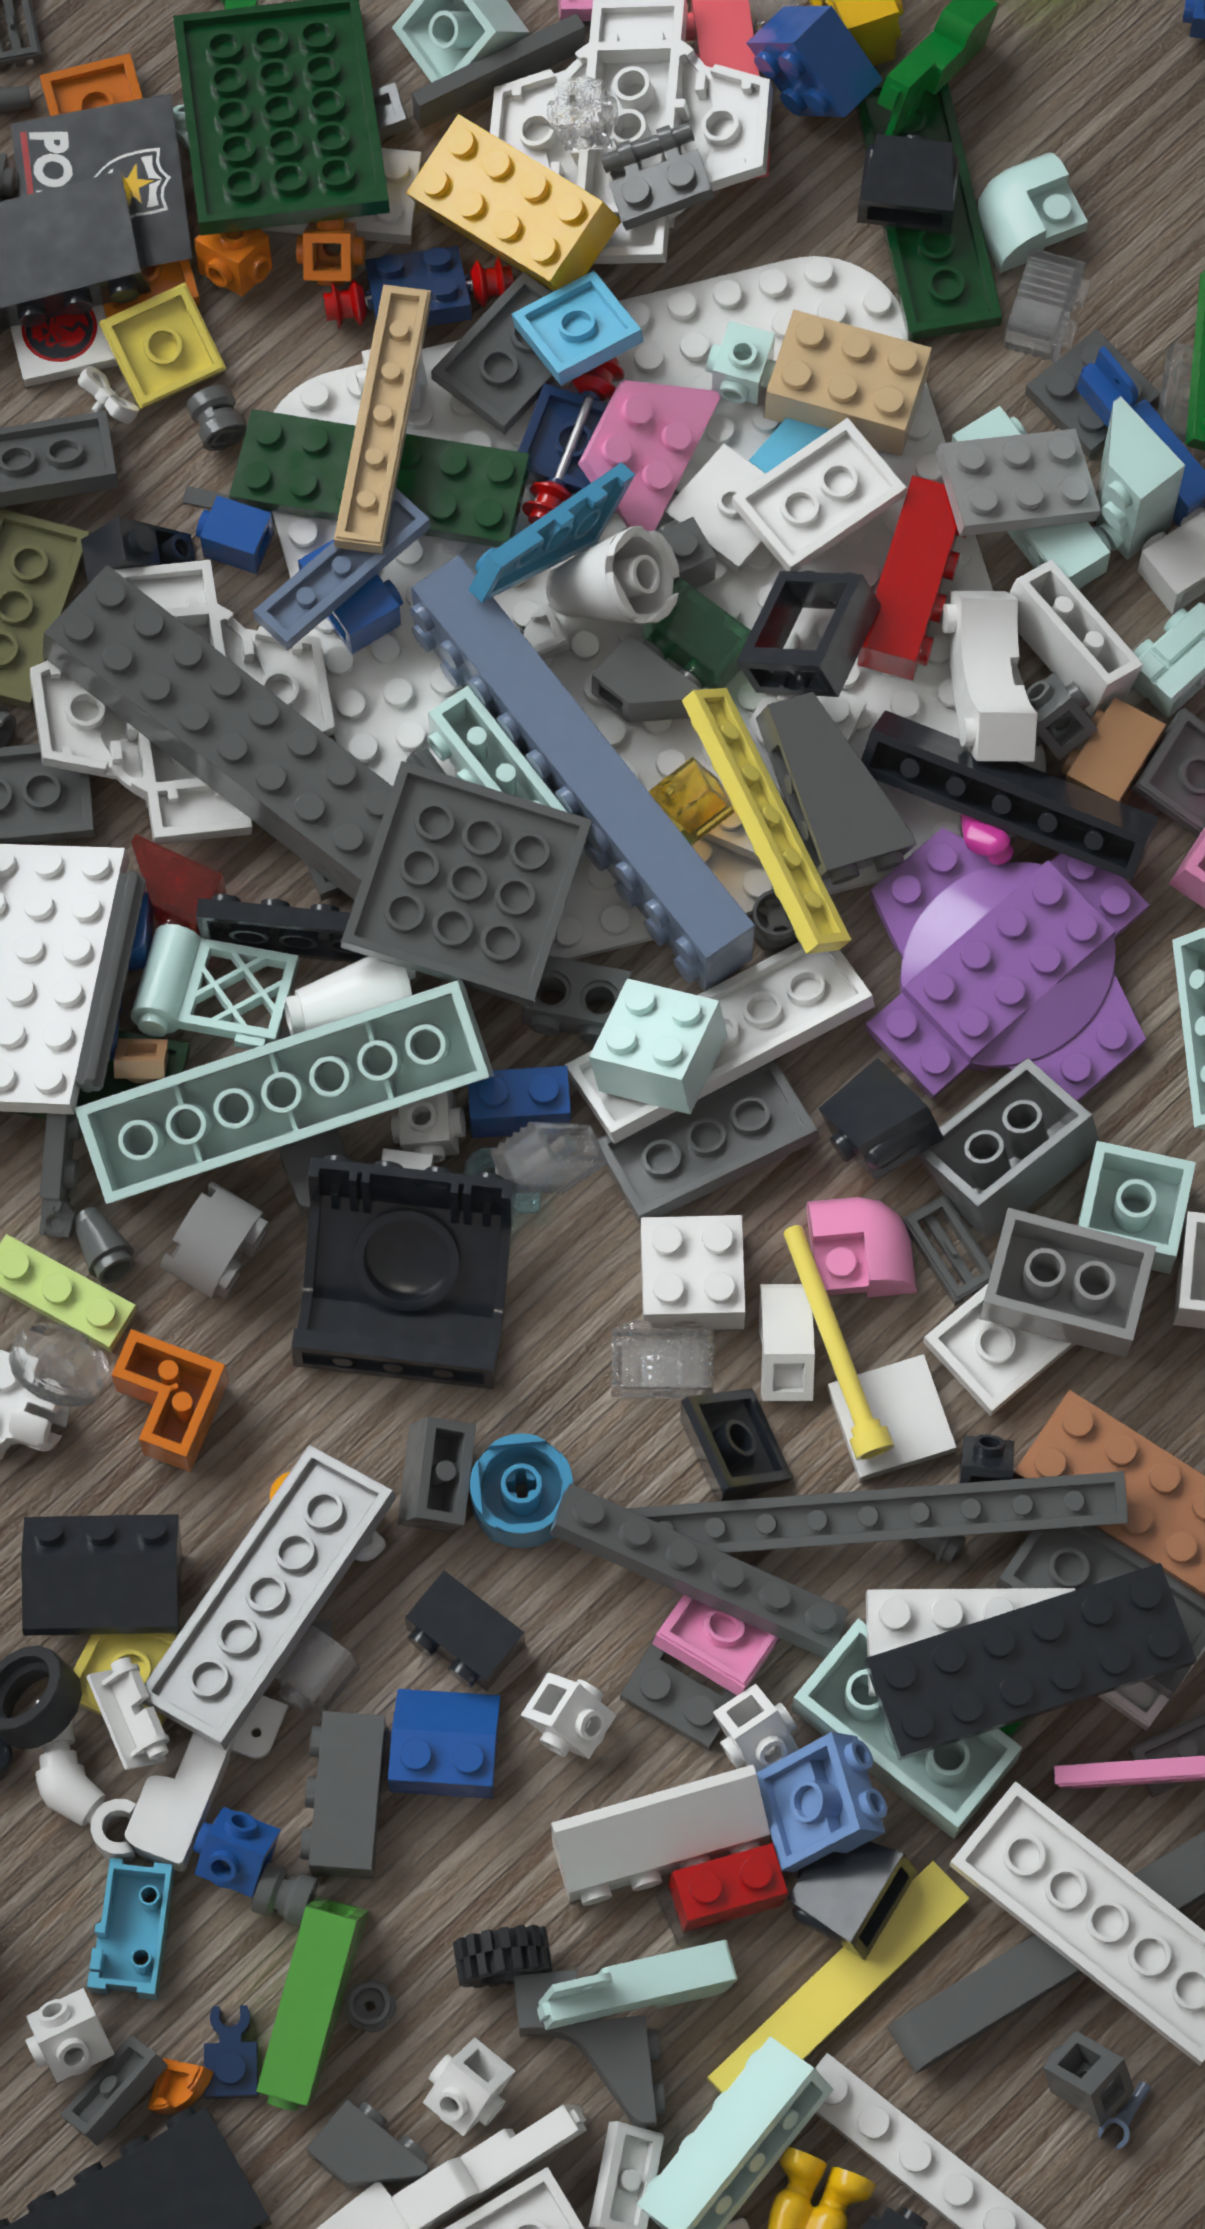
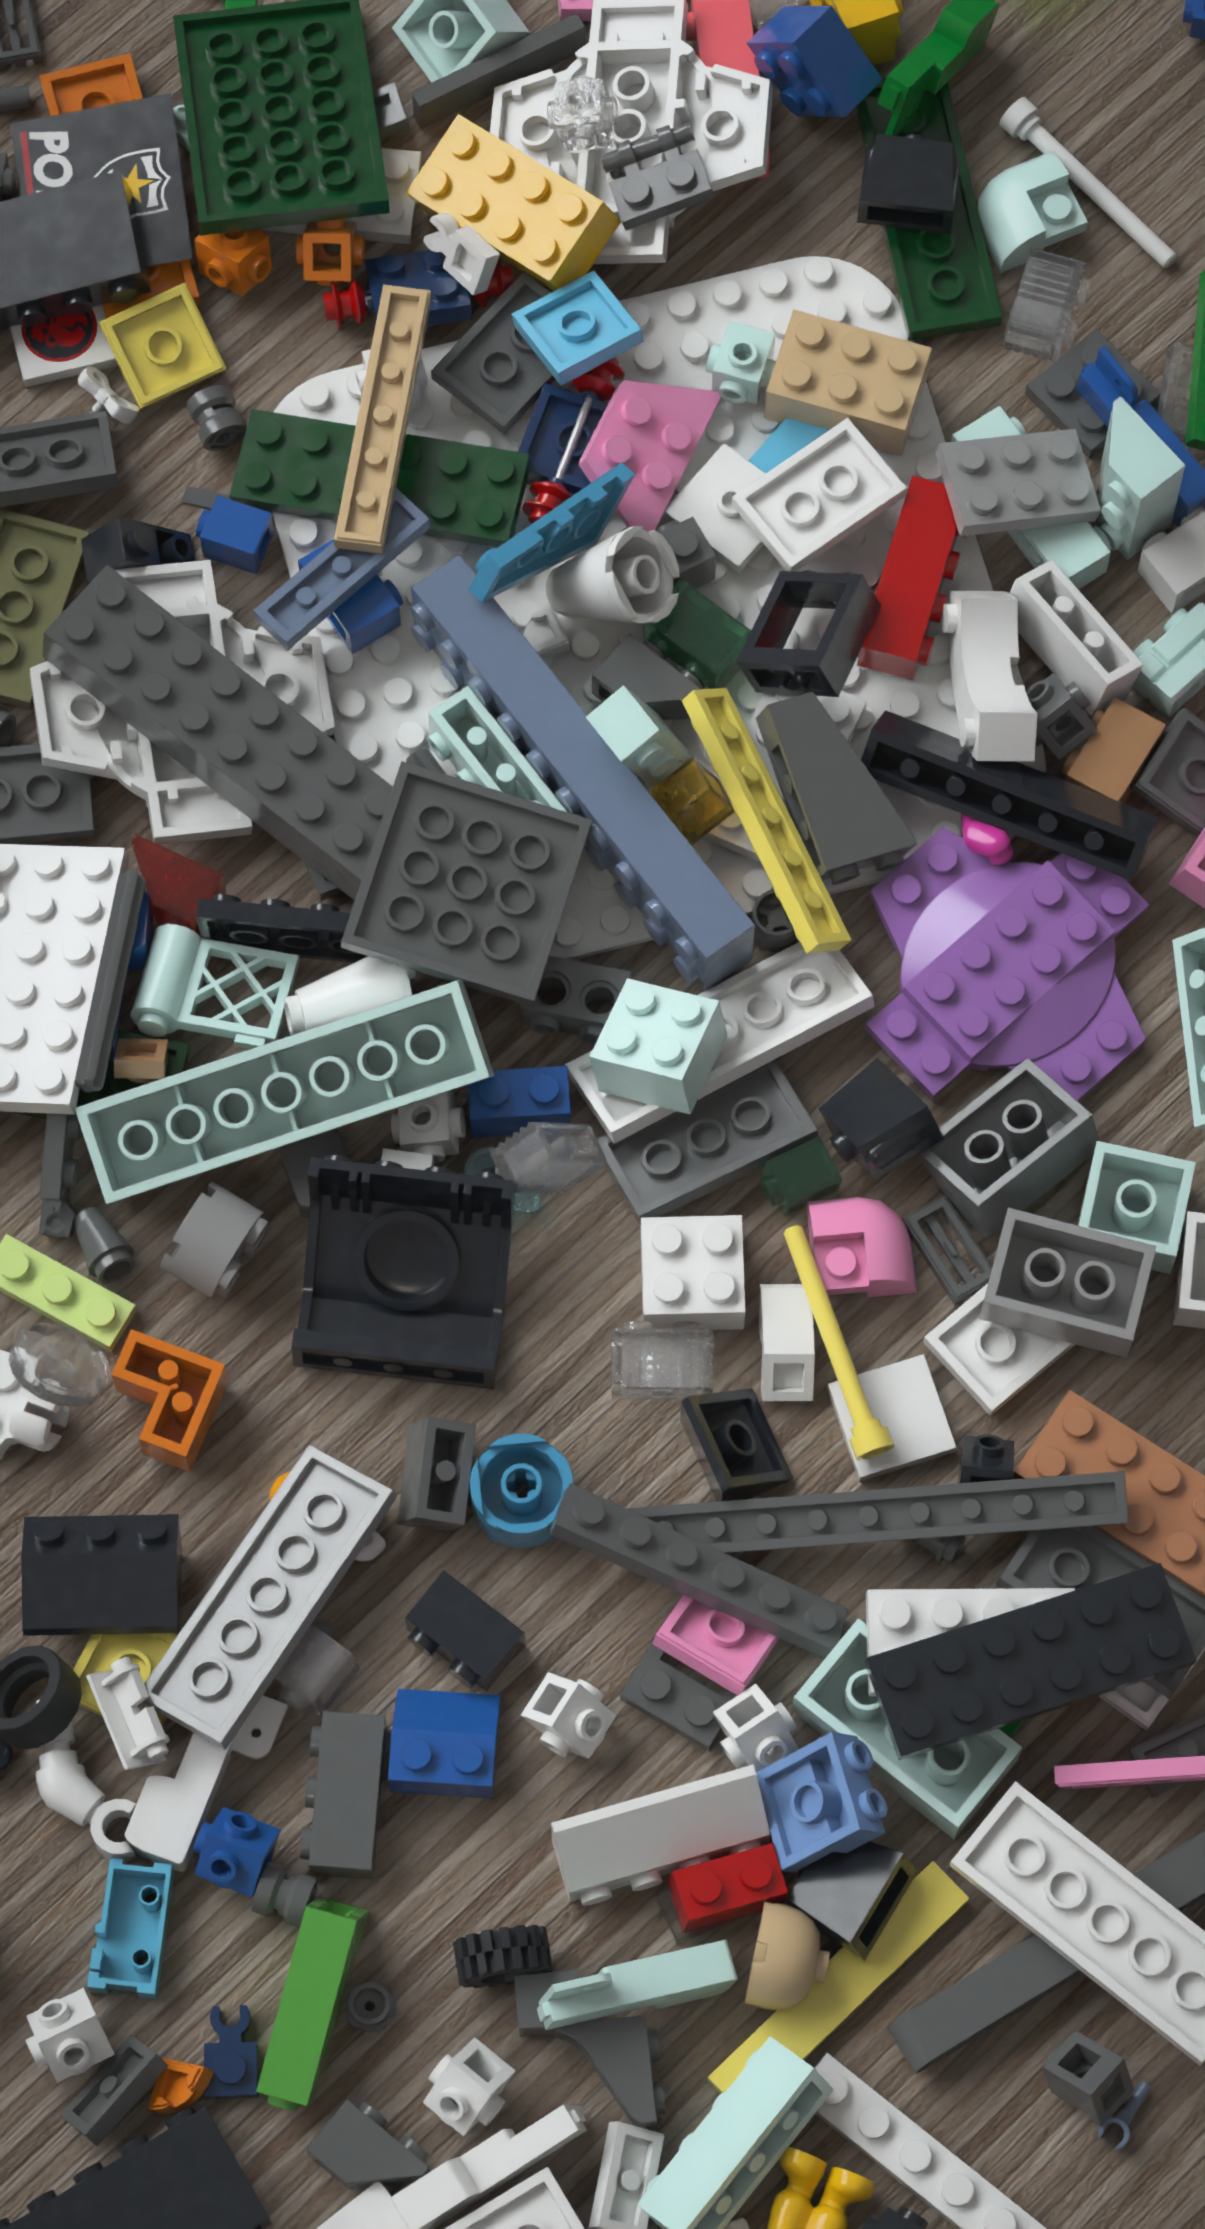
(467, 254): none -> white plate
(638, 736): none -> light aqua brick
(785, 1959): none -> tan cylinder
(800, 1176): none -> clear green brick
(1023, 122): none -> white piece

